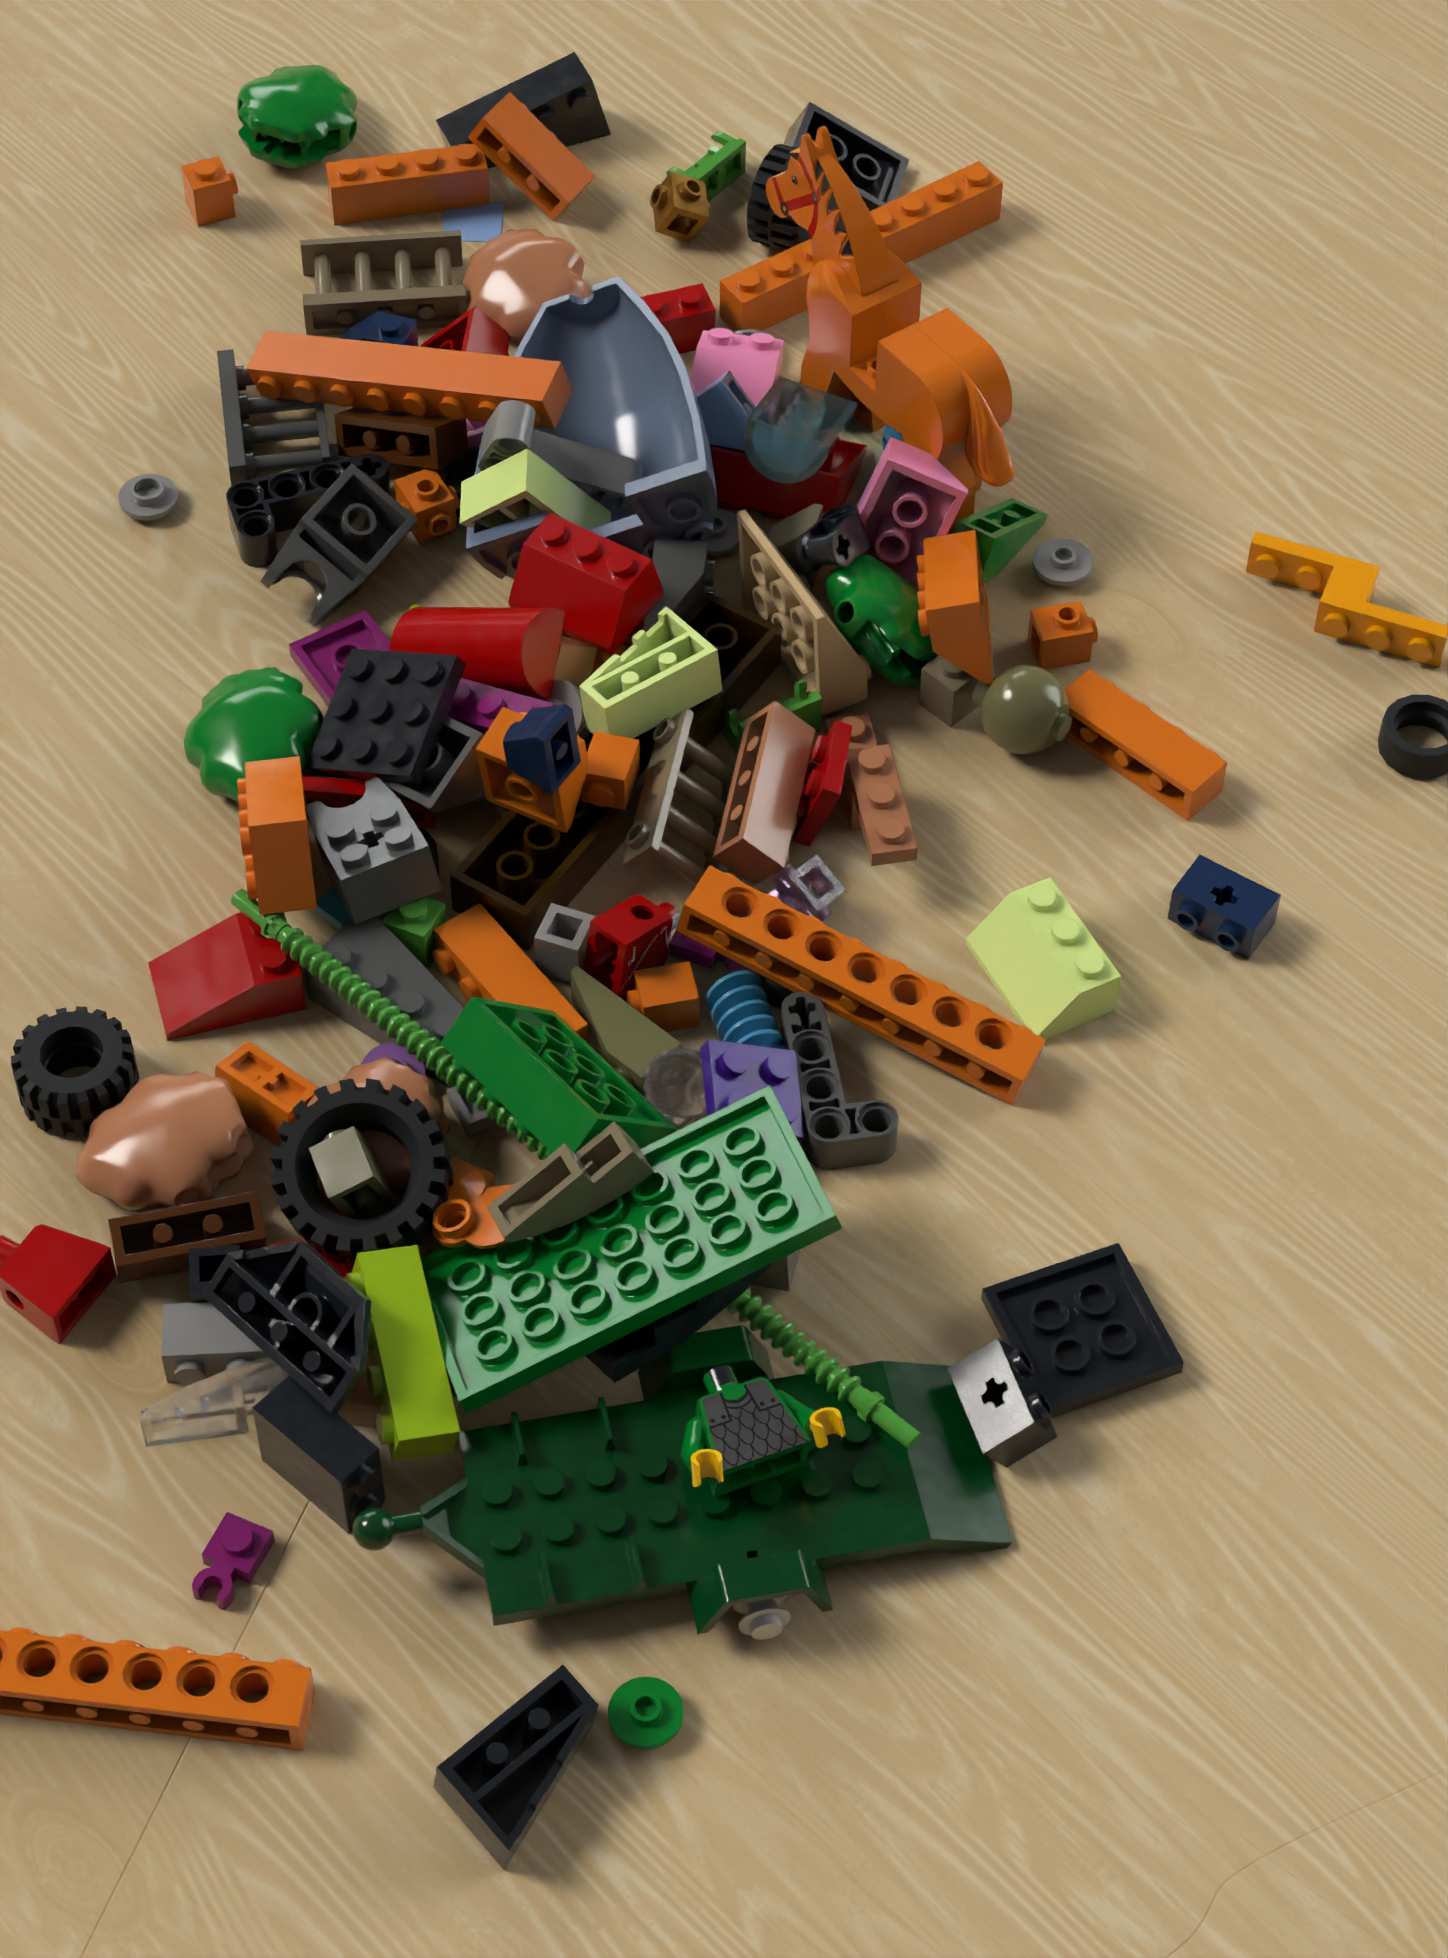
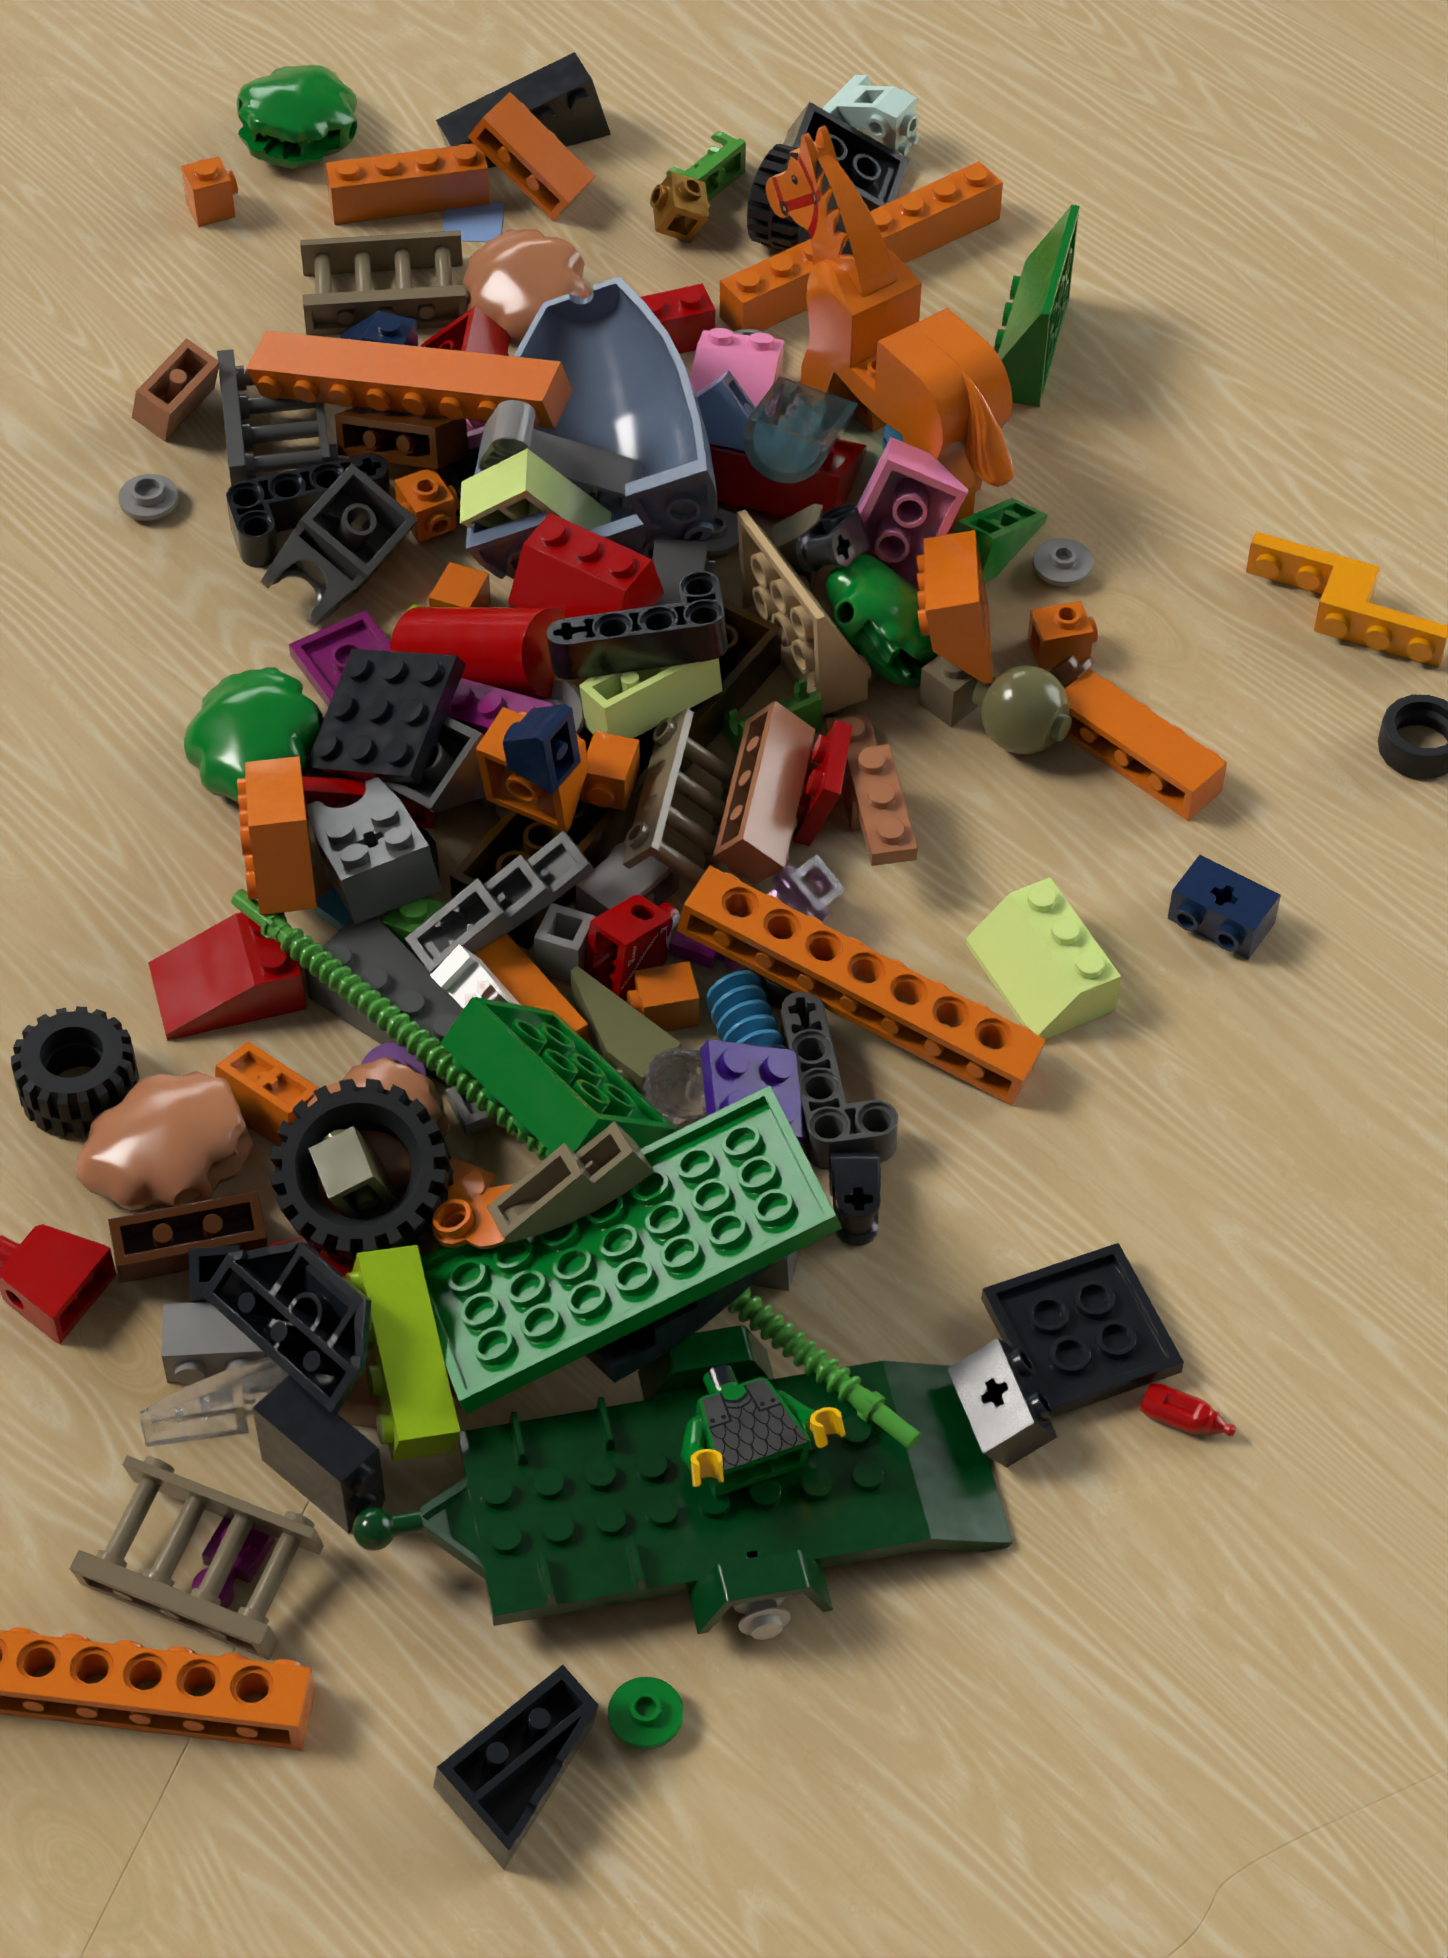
(175, 389): none -> nougat brick
(202, 1606): none -> dark tan fence
(461, 588): none -> orange brick
(467, 976): none -> white leg
(501, 904): none -> dark grey slope
(615, 883): none -> light grey brick
(643, 636): none -> black beam
(856, 1195): none -> black piece
(882, 110): none -> light aqua tile
(1038, 311): none -> green slope
(1071, 669): none -> reddish brown piece
(1183, 1411): none -> red piece

